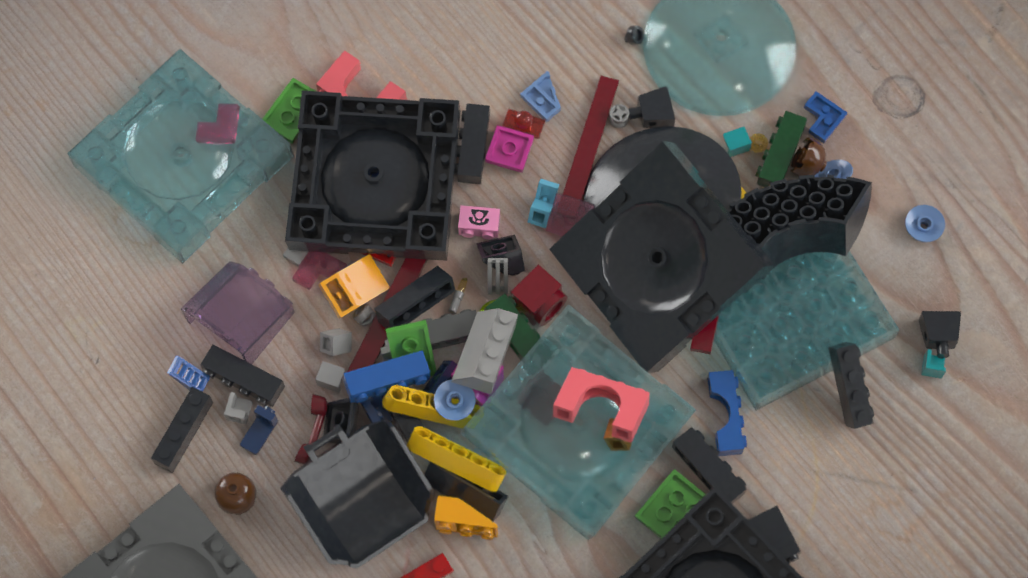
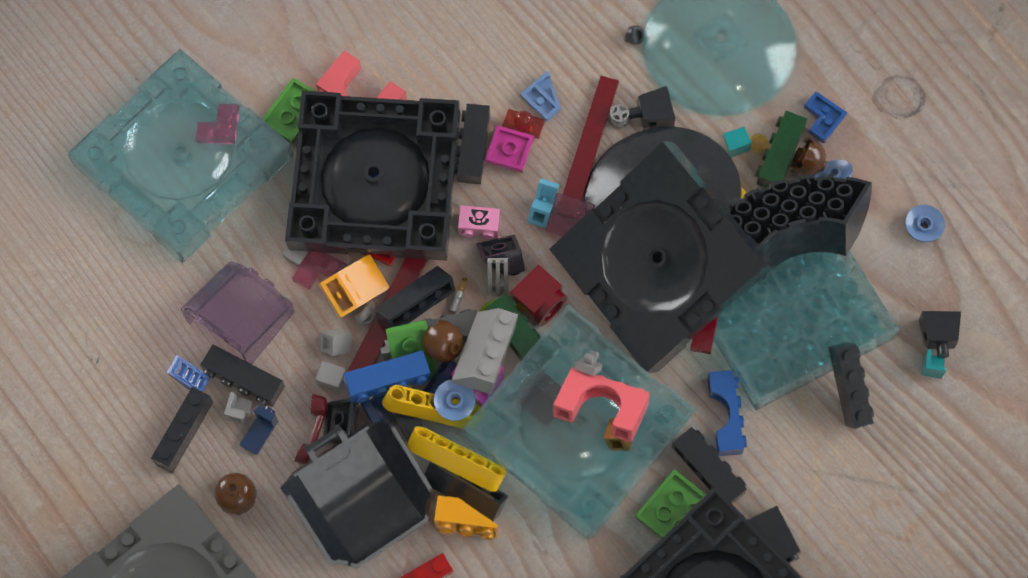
(443, 341): none -> reddish brown cylinder
(589, 364): none -> light grey tile

